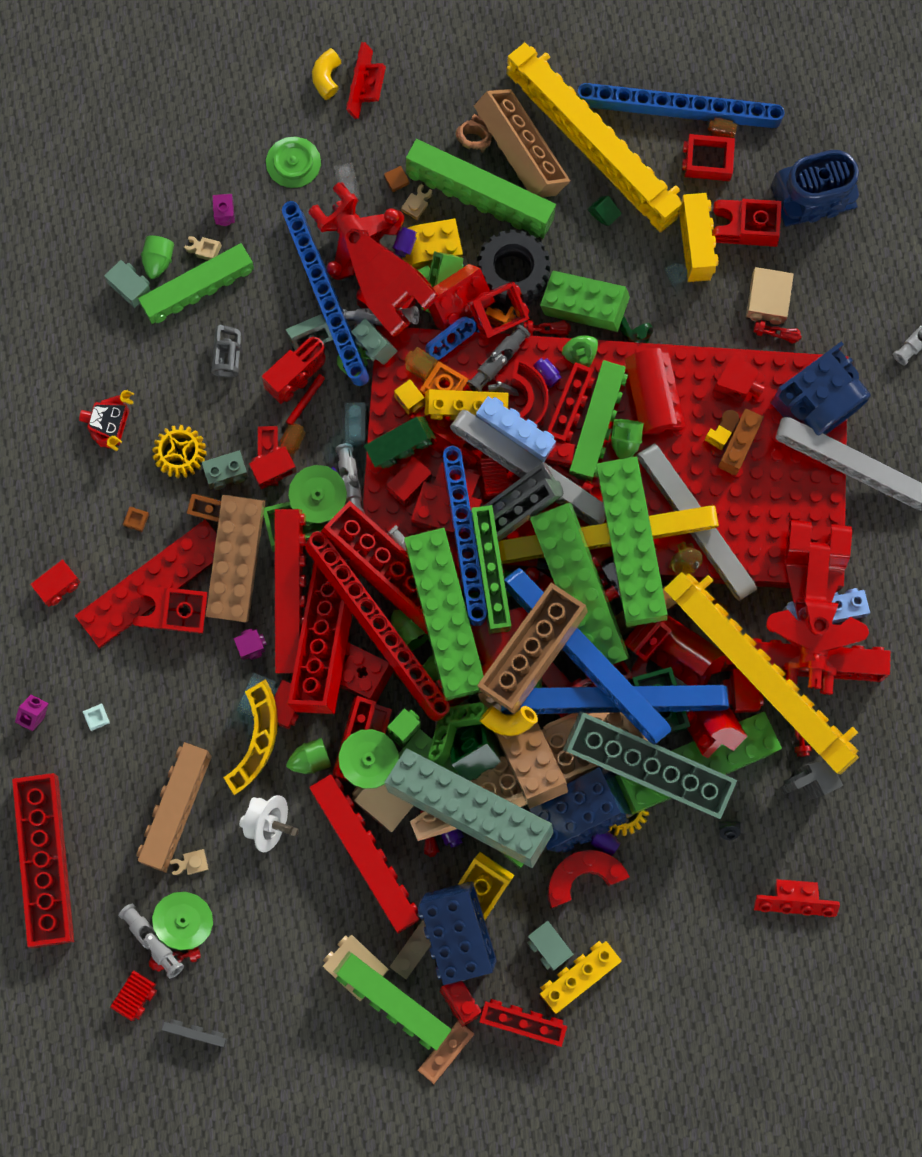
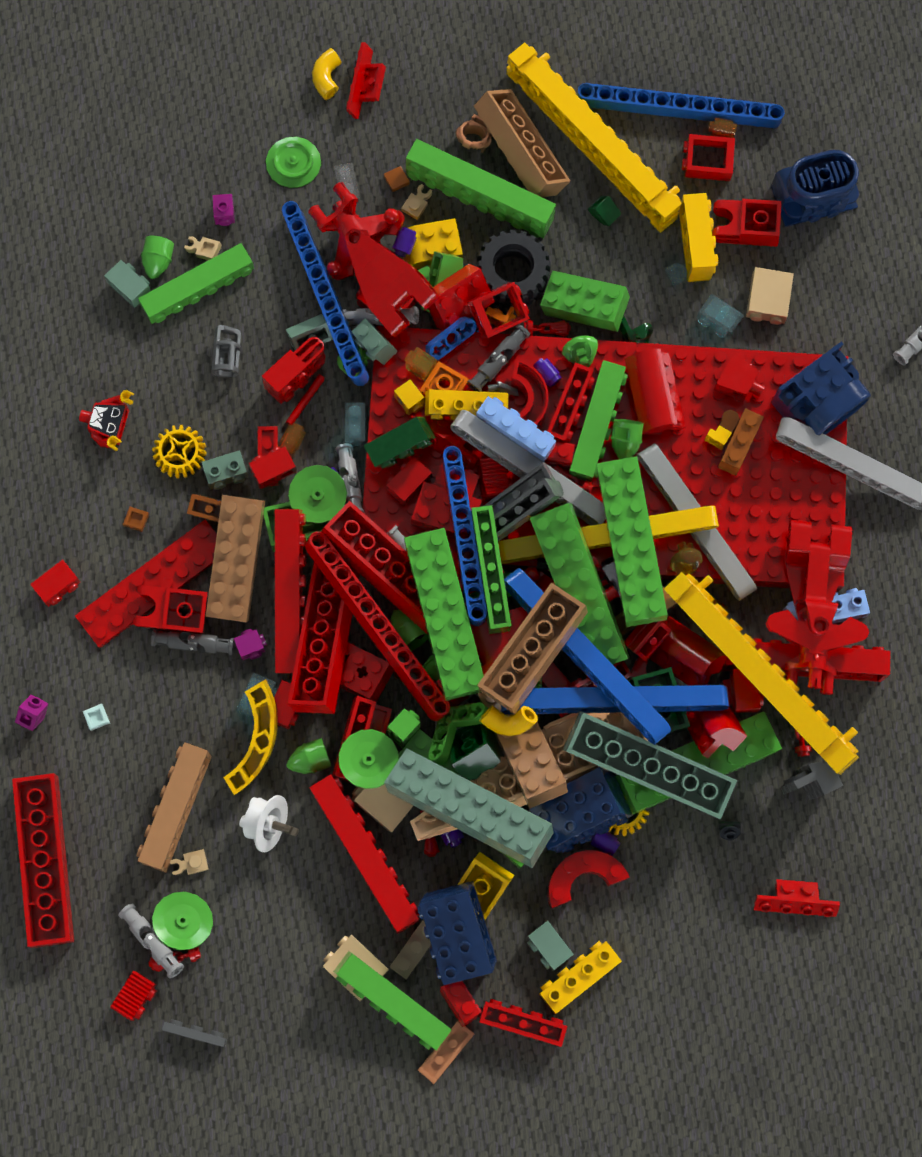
(196, 642): none -> dark grey piece
(719, 317): none -> clear light blue brick
(790, 335): red piece -> none

